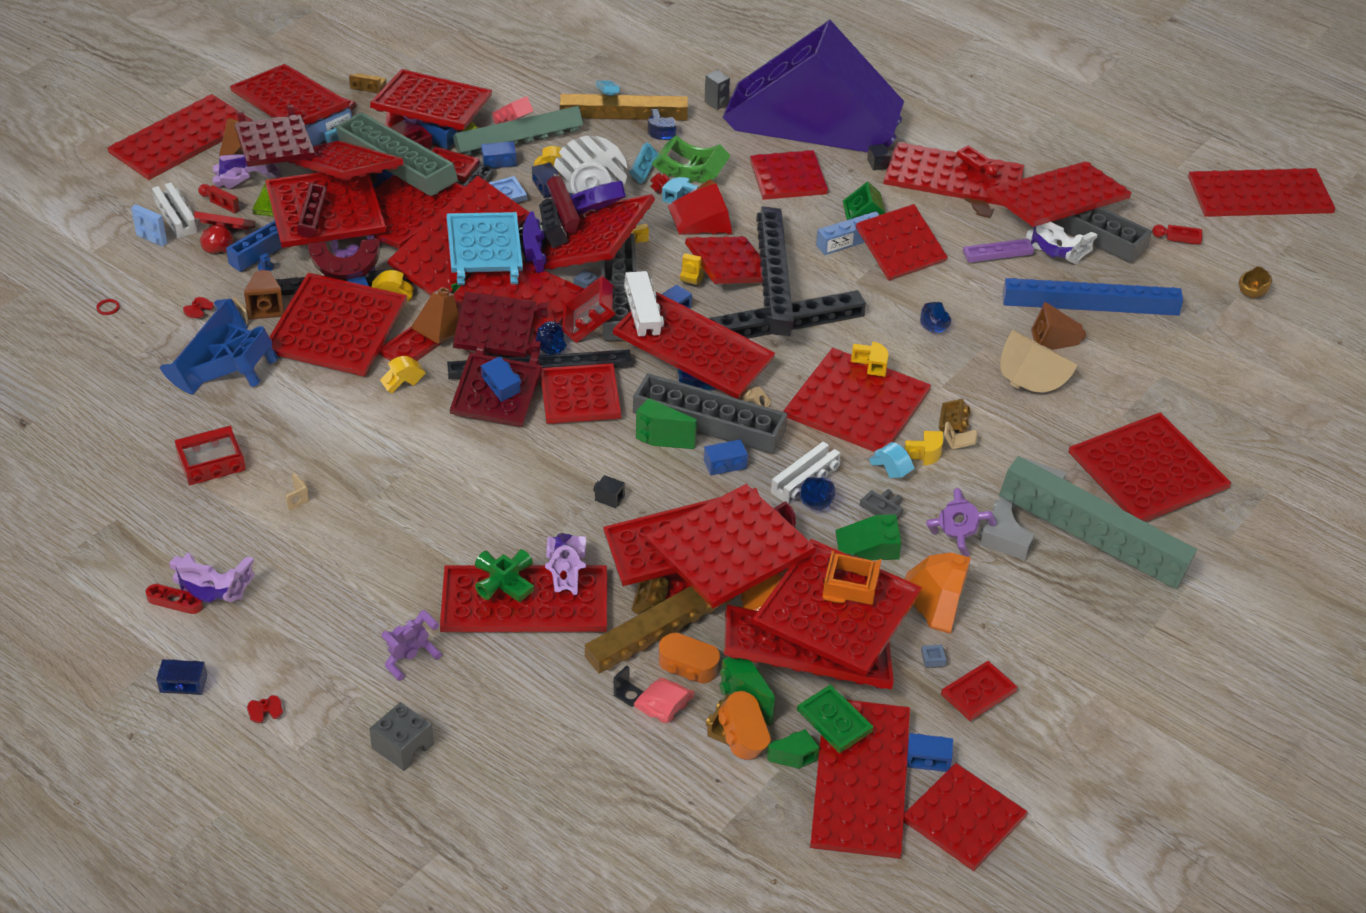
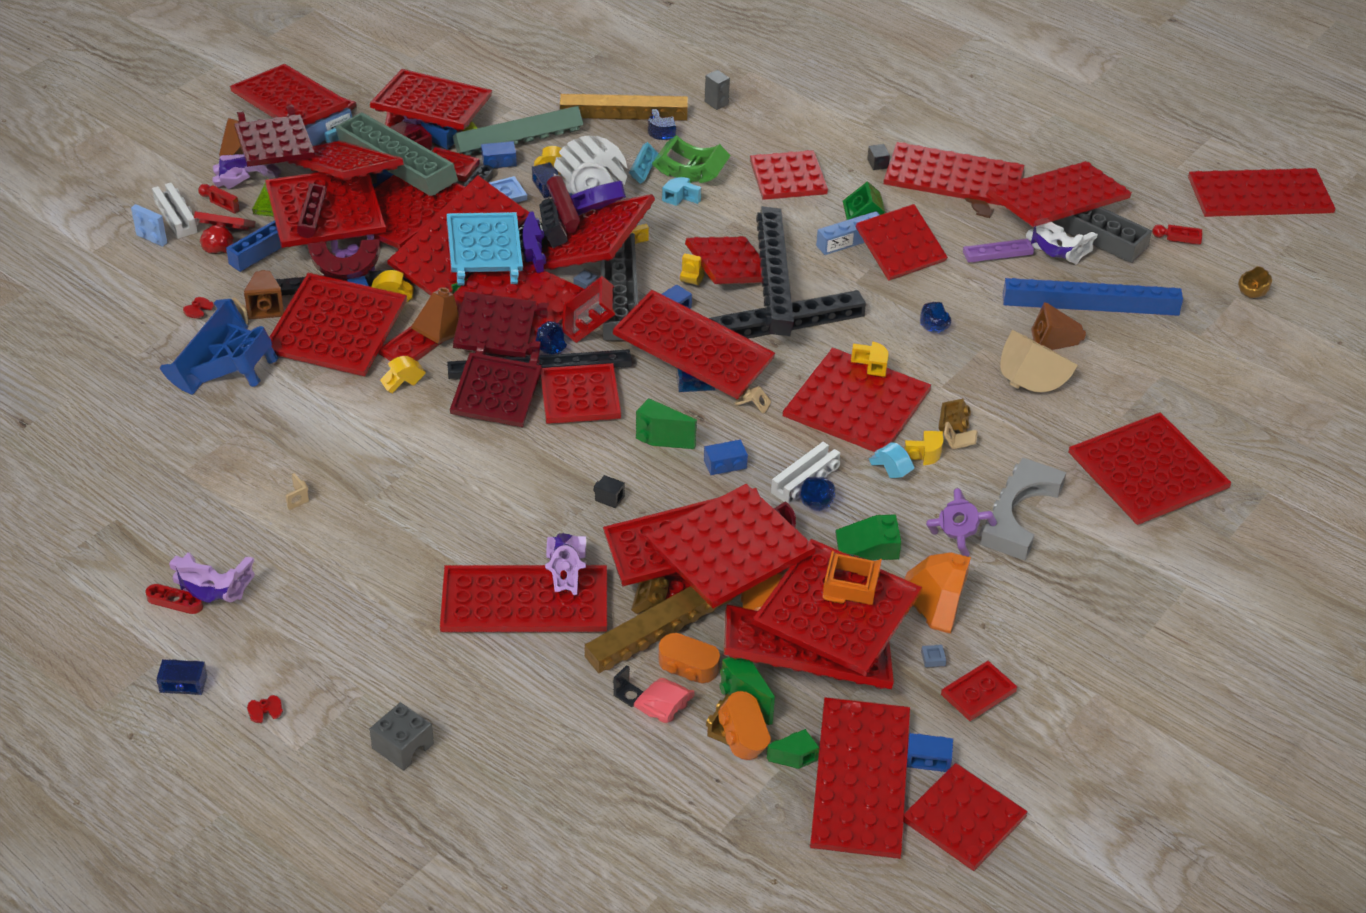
(110, 312): red piece -> none
(175, 137): red plate -> none
(209, 455): red window -> none
(265, 263): blue piece -> none
(366, 82): pearl gold bracket -> none
(415, 637): medium lavender plate -> none
(501, 378): blue brick -> none
(504, 575): green brick -> none
(513, 111): coral brick -> none
(607, 87): medium azure plate -> none
(643, 303): white brick -> none
(659, 181): red gear -> none
(701, 211): red wedge -> none
(717, 413): dark grey brick -> none
(818, 95): dark purple slope -> none
(835, 718): green plate -> none
(881, 504): dark grey hinge -> none
(977, 160): red plate -> none
(1097, 522): sand green brick -> none

